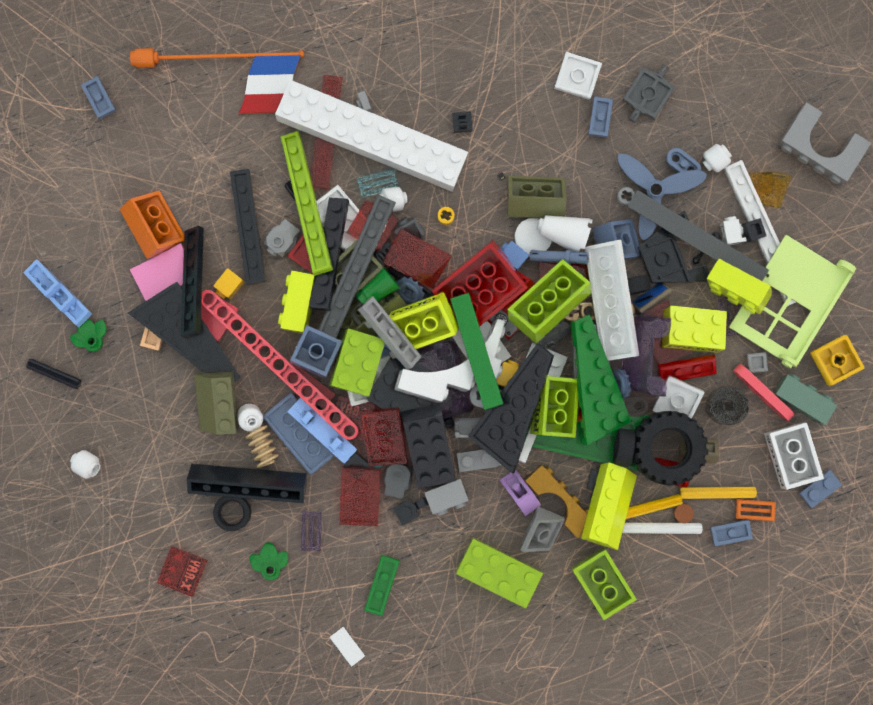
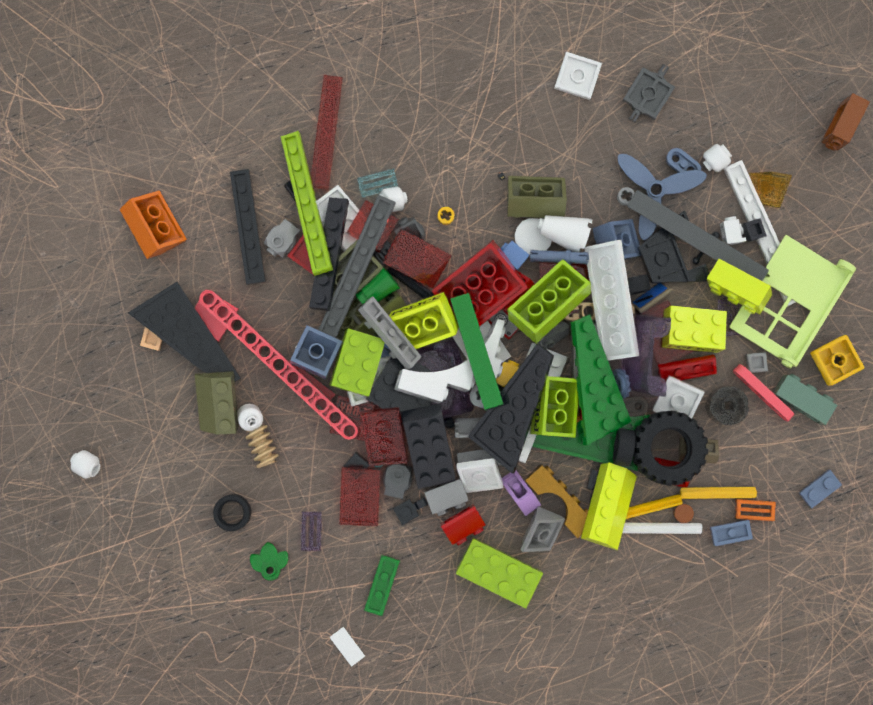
(53, 373): black axle -> none
(57, 293): light blue slope -> none
(87, 332): green plate -> none
(98, 97): sand blue plate -> none
(160, 272): bright pink tile -> none
(182, 571): clear red tile -> none
(192, 282): black plate -> none
(228, 284): yellow brick -> none
(247, 483): black brick -> none
(265, 81): flag -> none
(297, 302): neon yellow brick -> none
(298, 439): sand blue tile -> none
(322, 430): light blue hinge -> none
(363, 102): light grey plate -> none
(371, 135): white brick -> none
(407, 295): sand blue gear -> none
(462, 122): black tile -> none
(462, 525): none -> red slope
(480, 475): none -> white tile
(600, 117): sand blue plate -> none
(603, 583): lime brick -> none
(794, 456): white brick -> none
(797, 141): light grey arch -> none
(845, 122): none -> dark orange window

